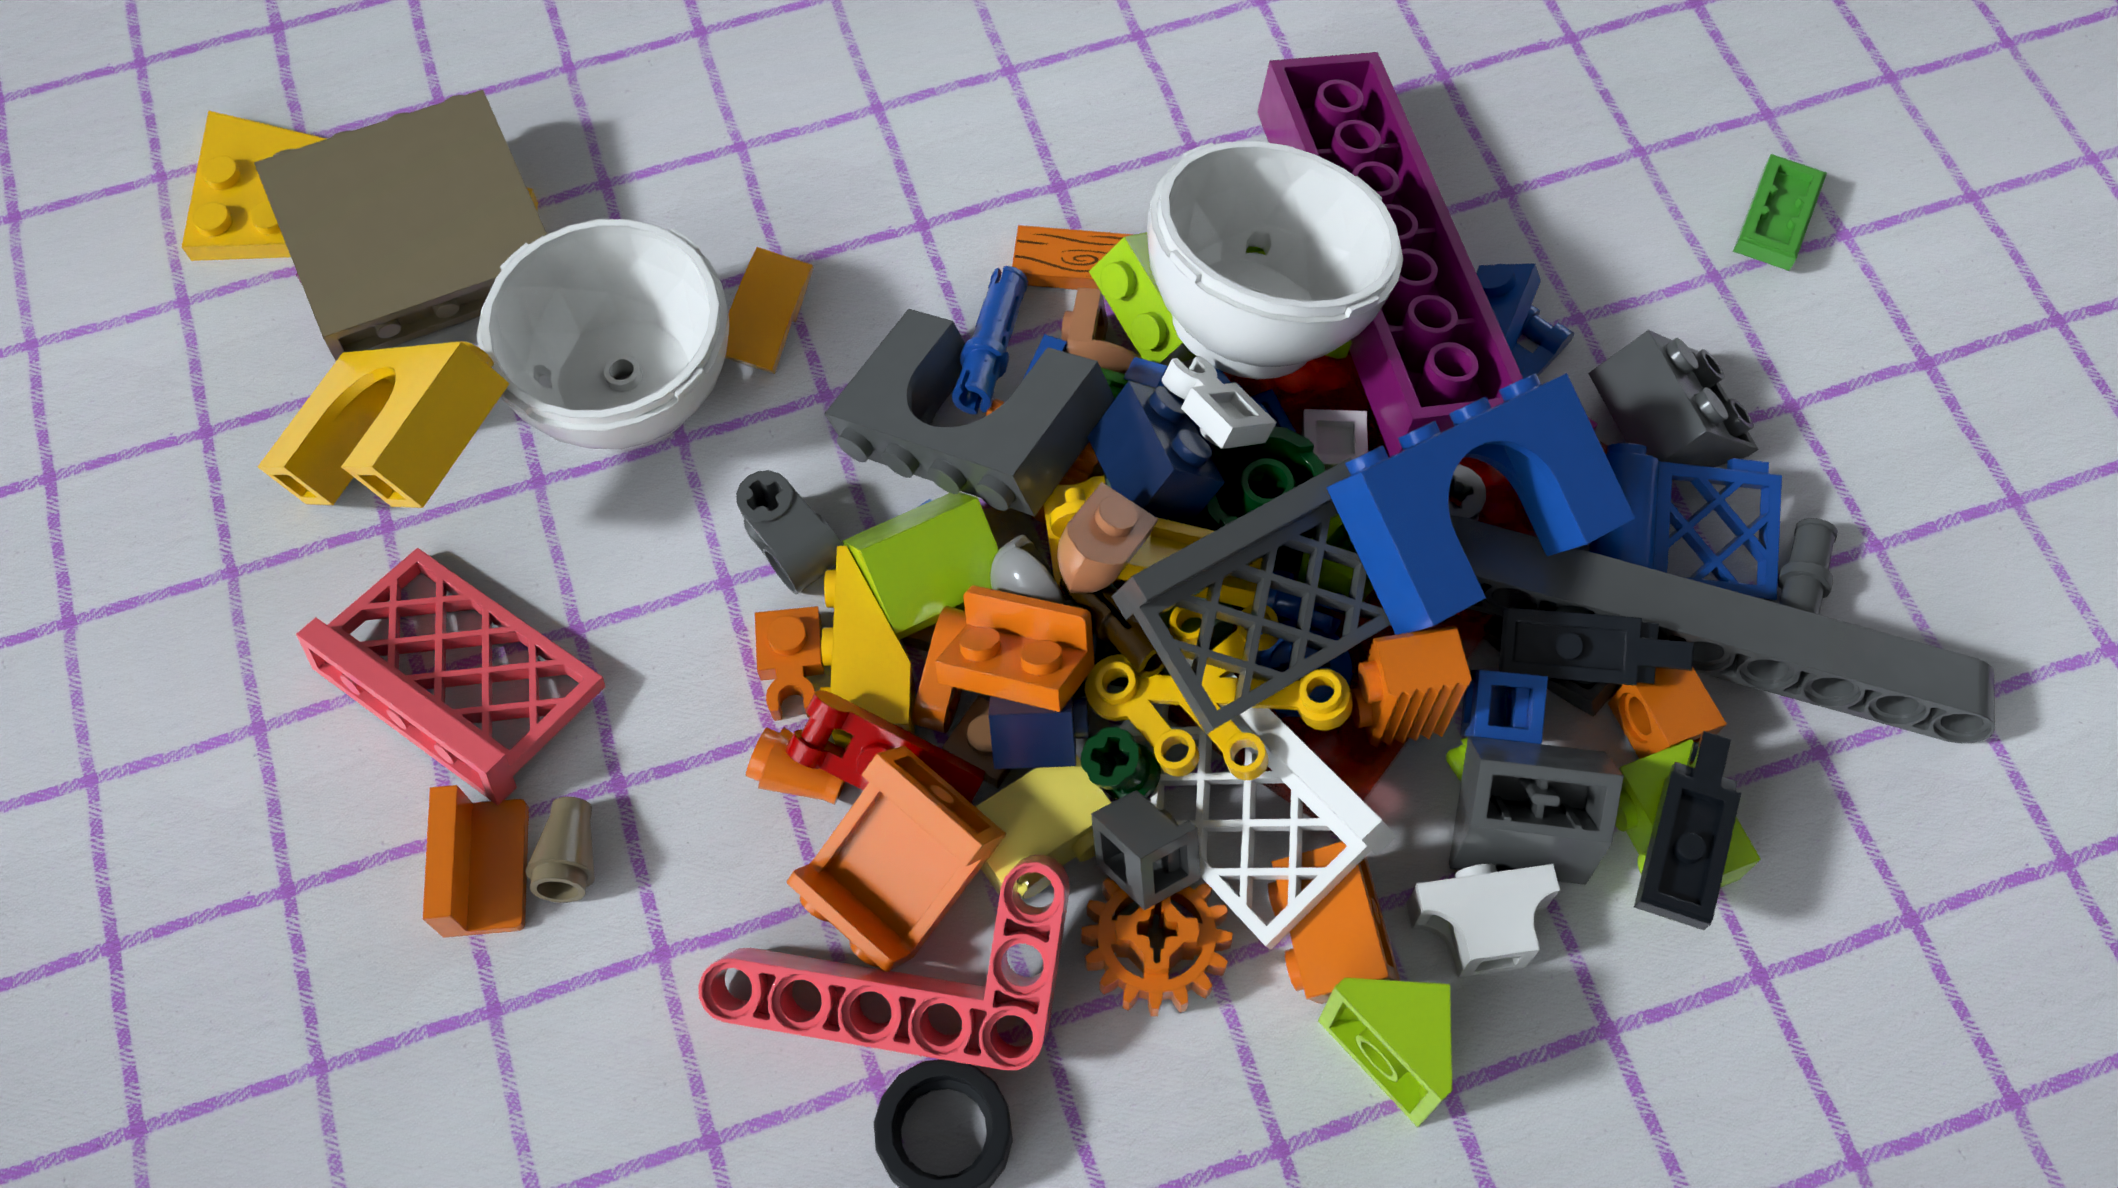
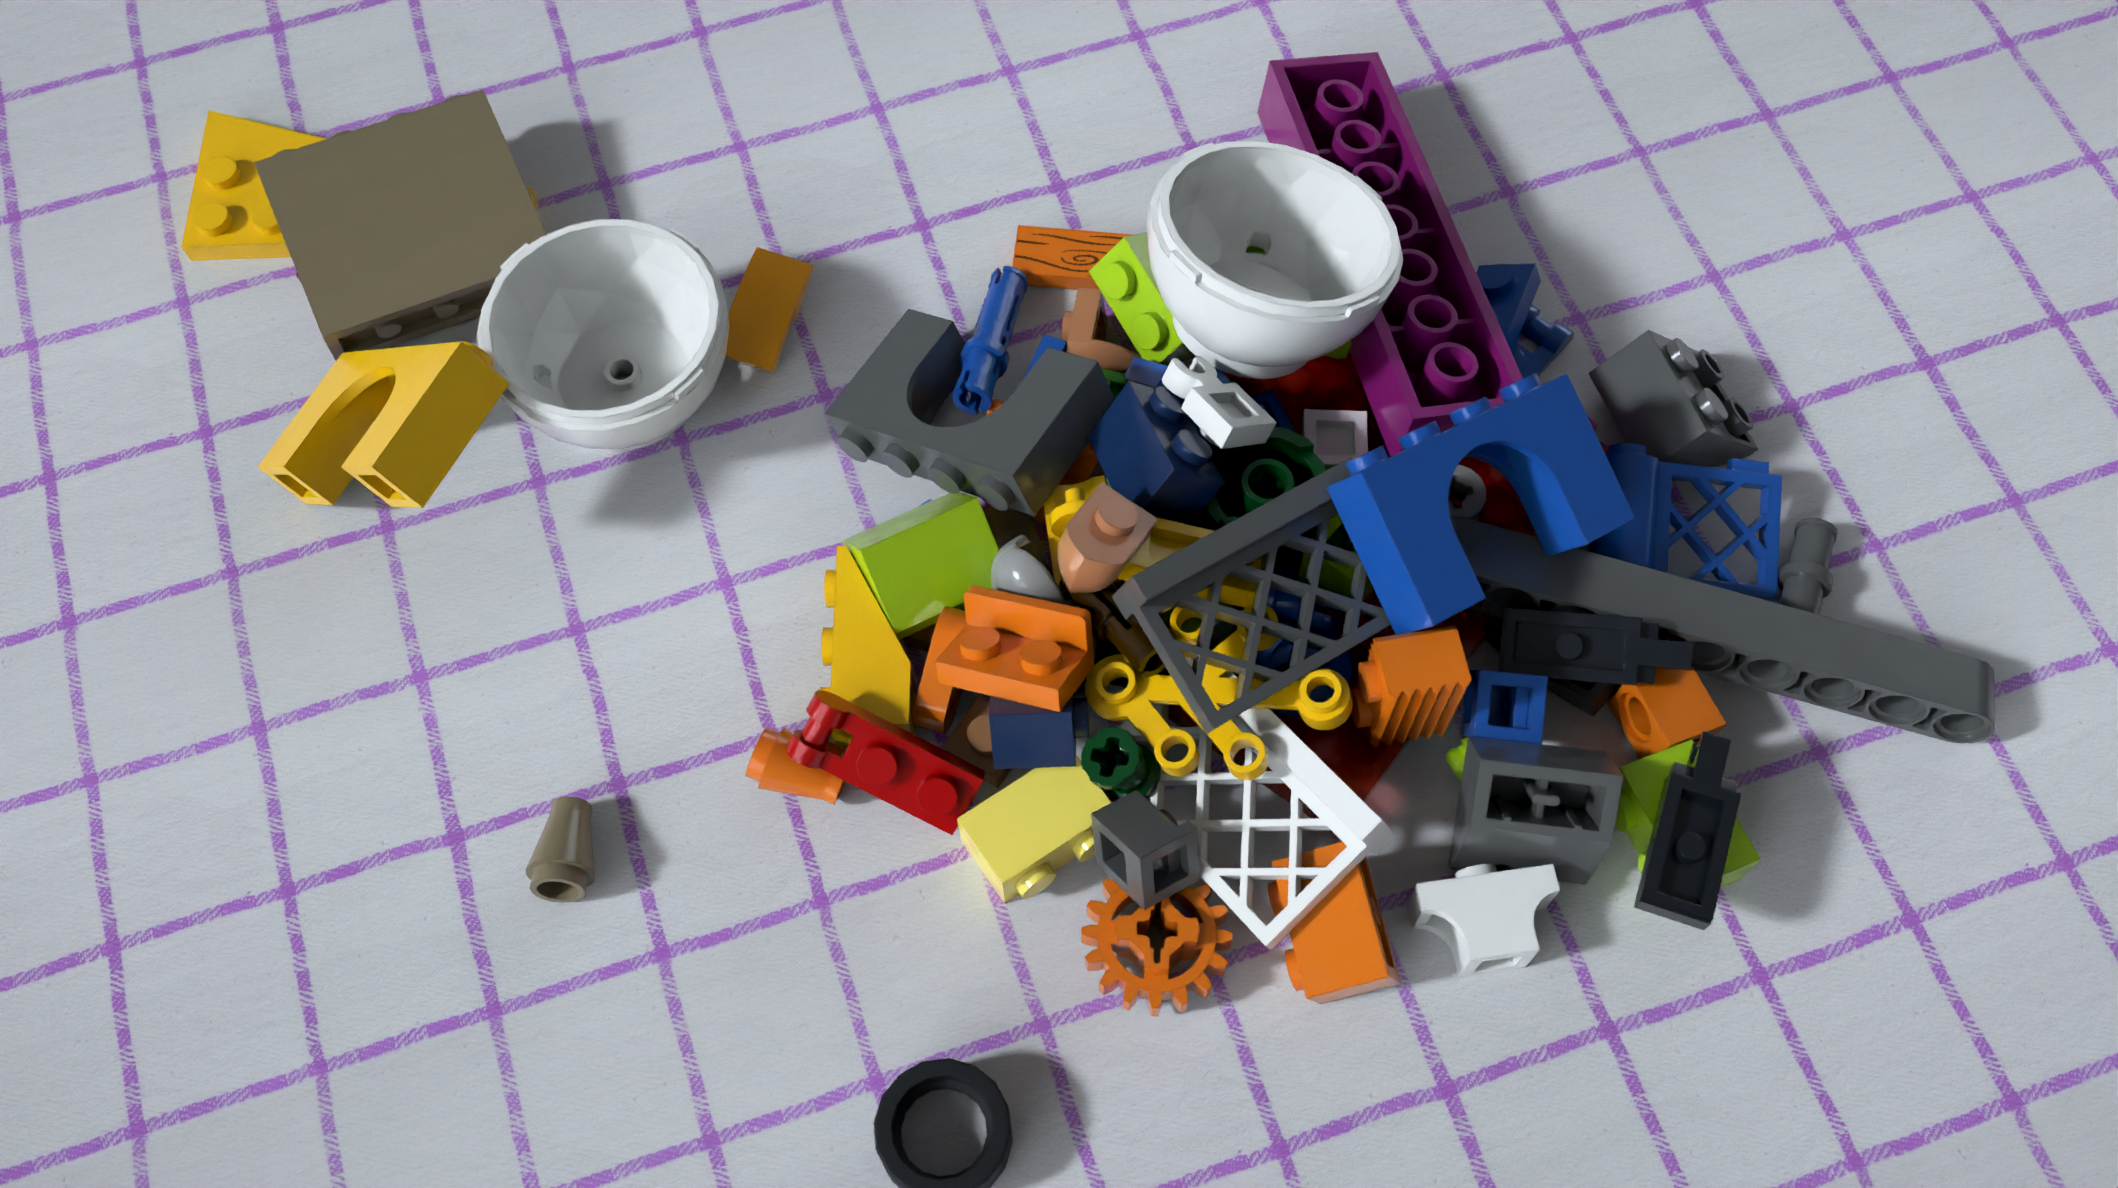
(424, 717): coral fence -> none
(475, 864): orange panel -> none
(788, 652): orange plate -> none
(790, 534): dark grey piece -> none
(896, 860): orange panel -> none
(908, 994): coral beam -> none
(1397, 1037): lime slope -> none
(1780, 212): bright green plate -> none

